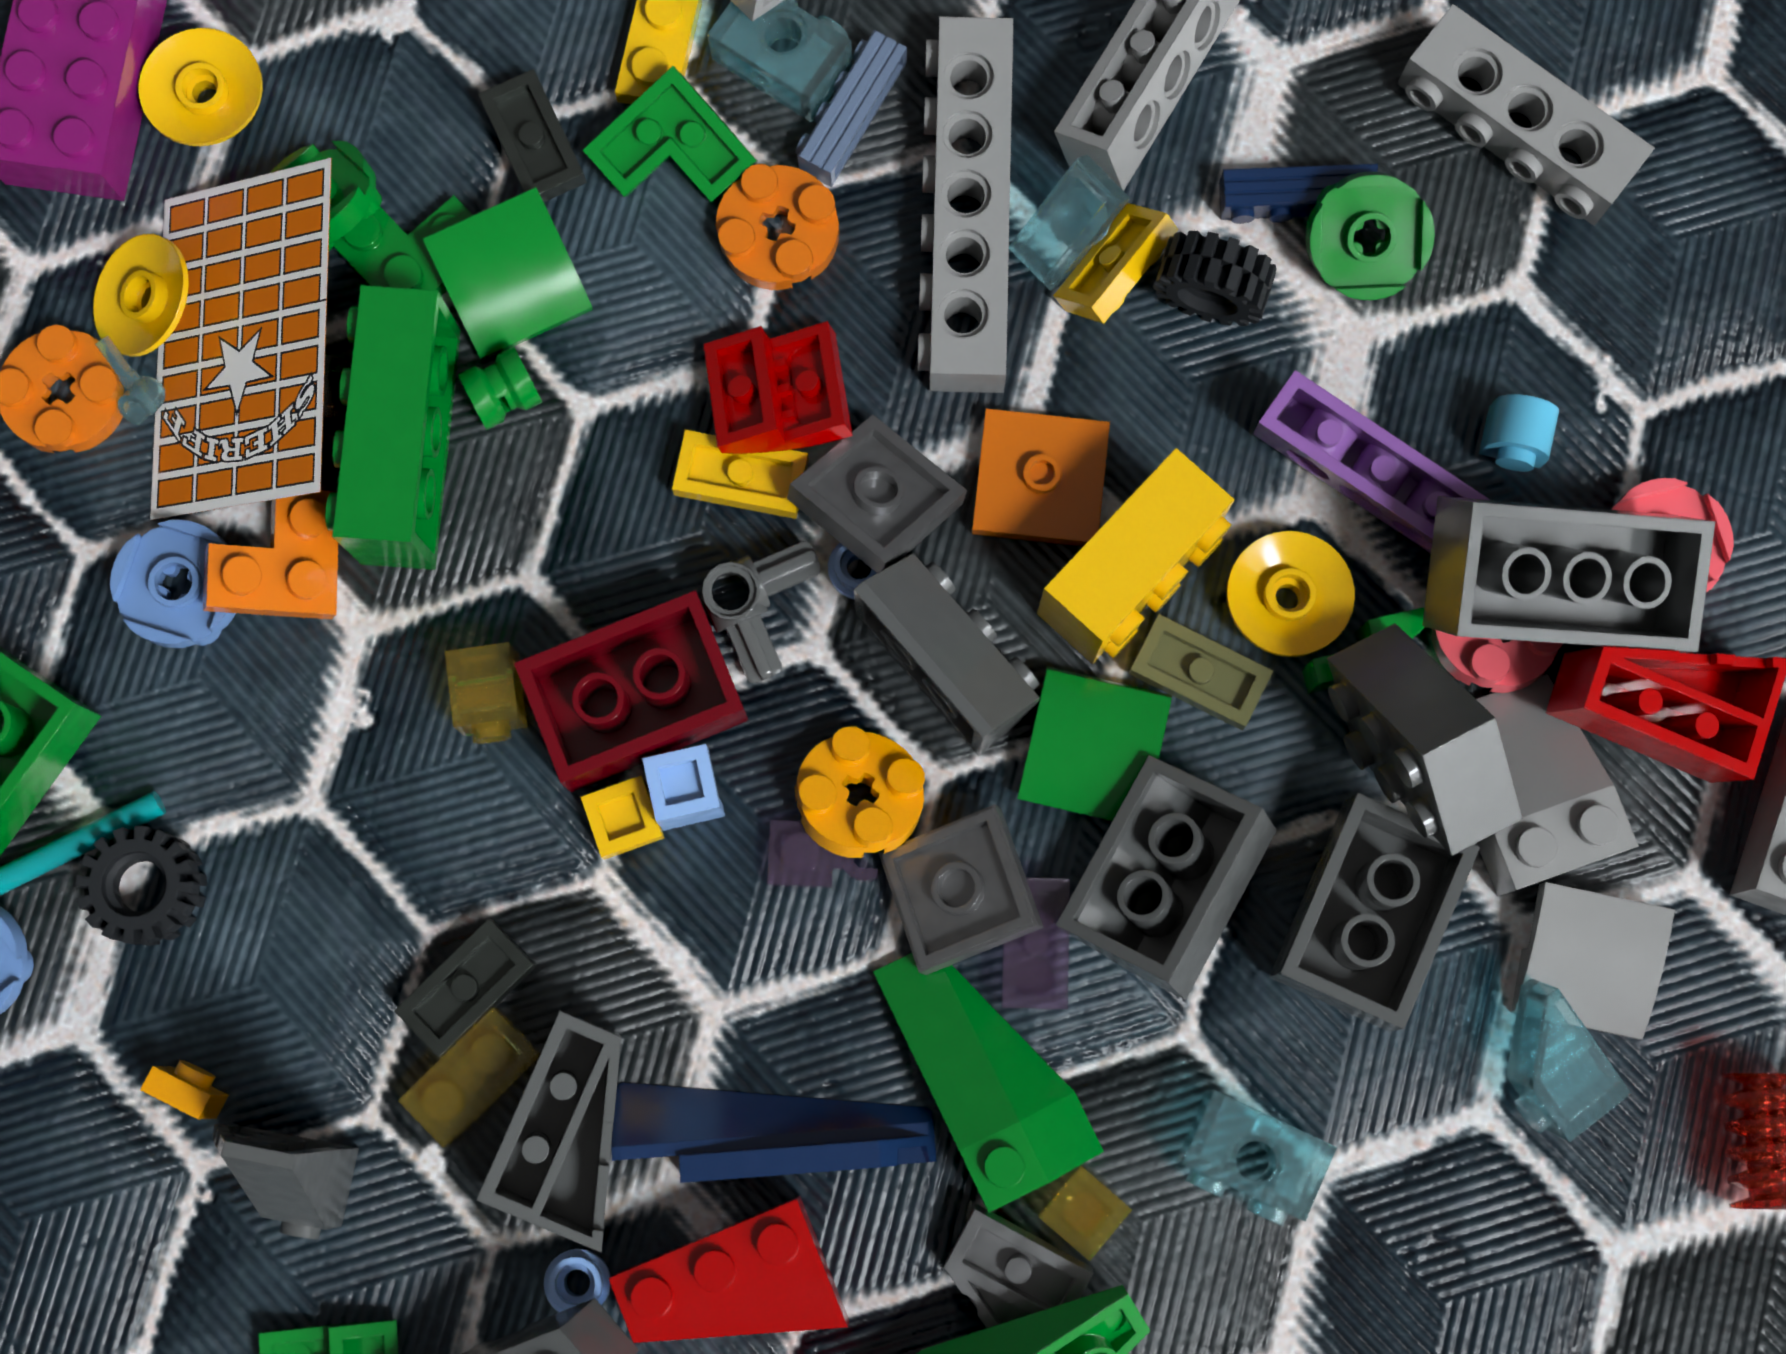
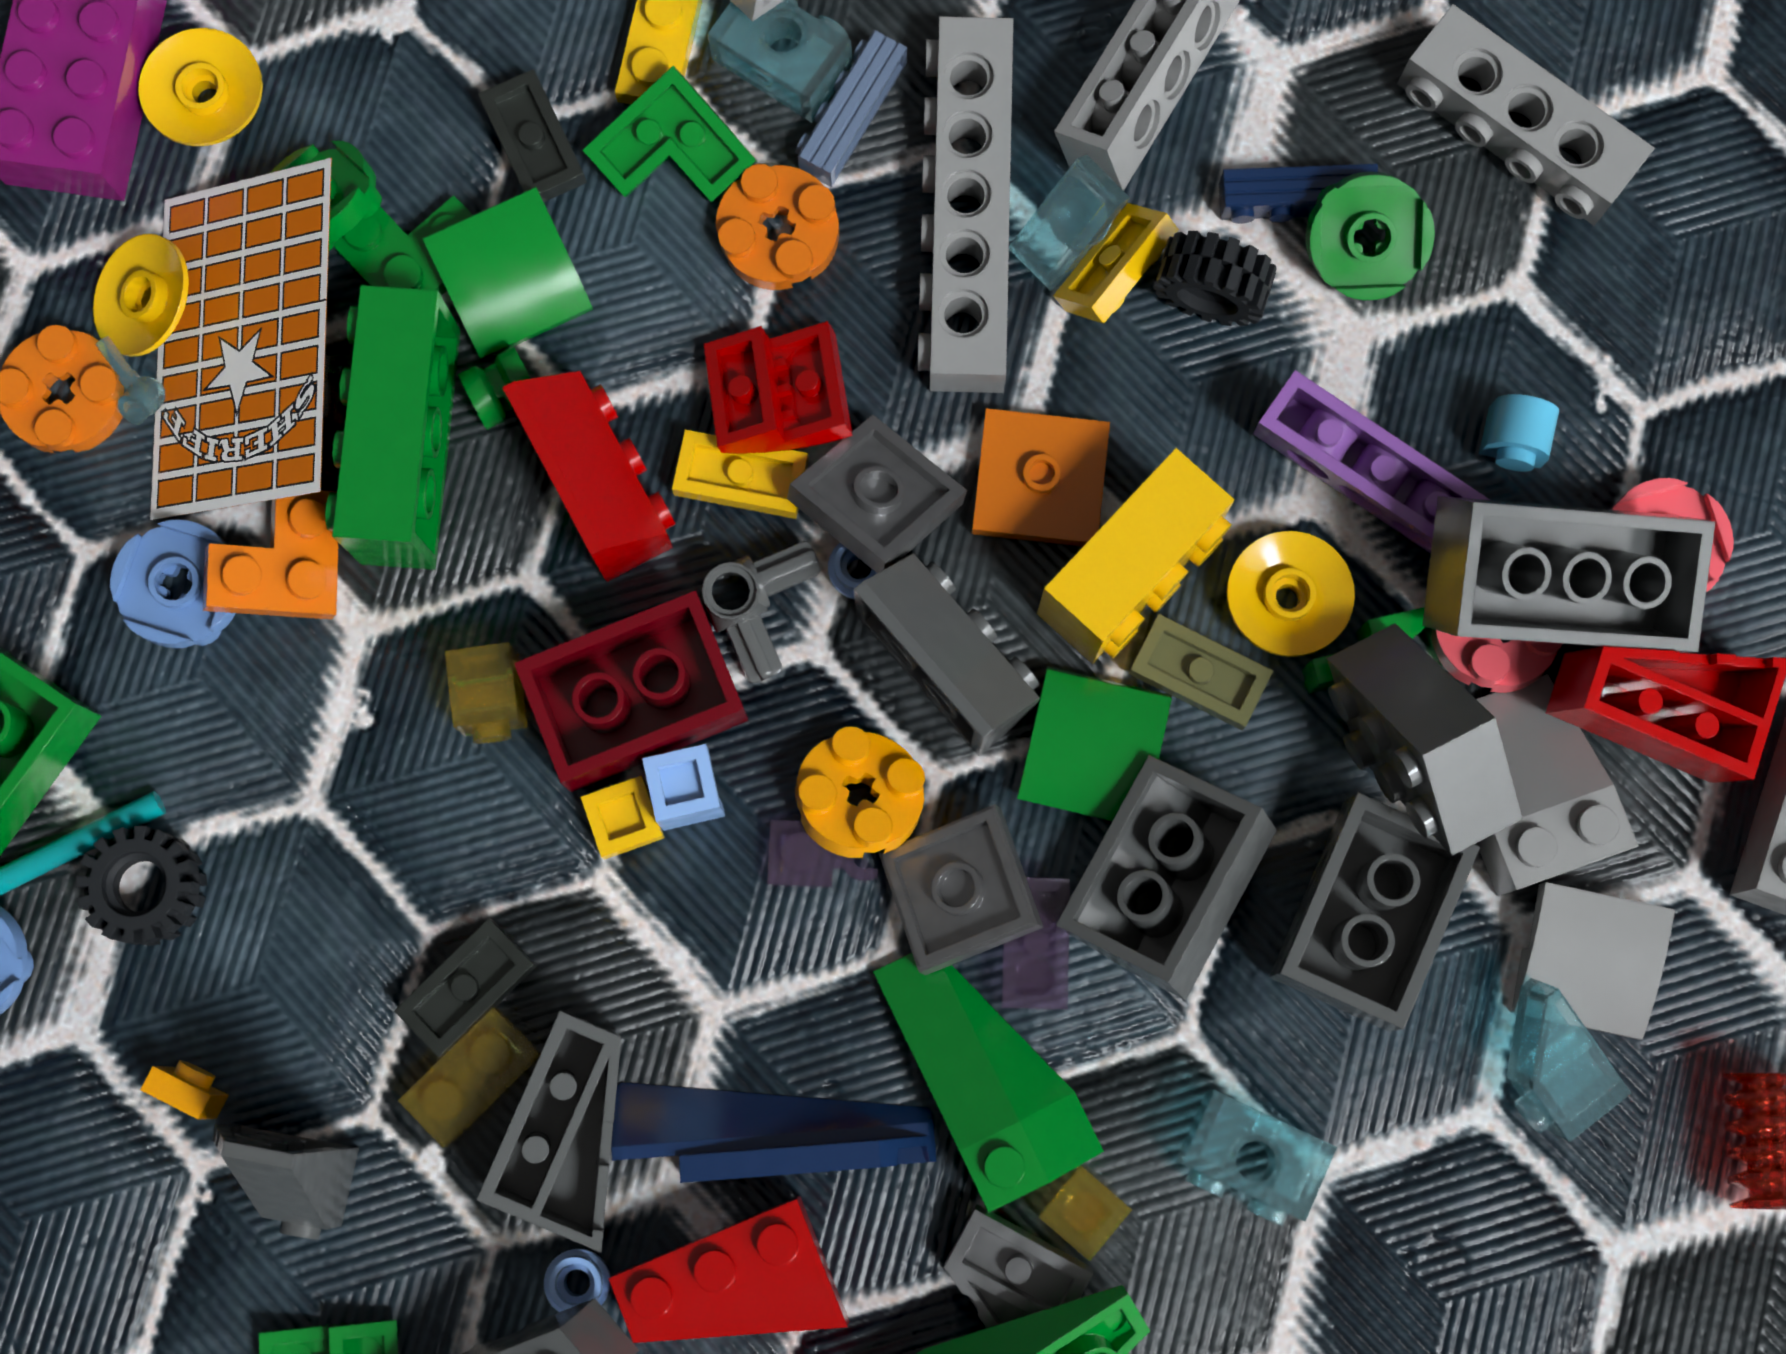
(592, 470): none -> red slope

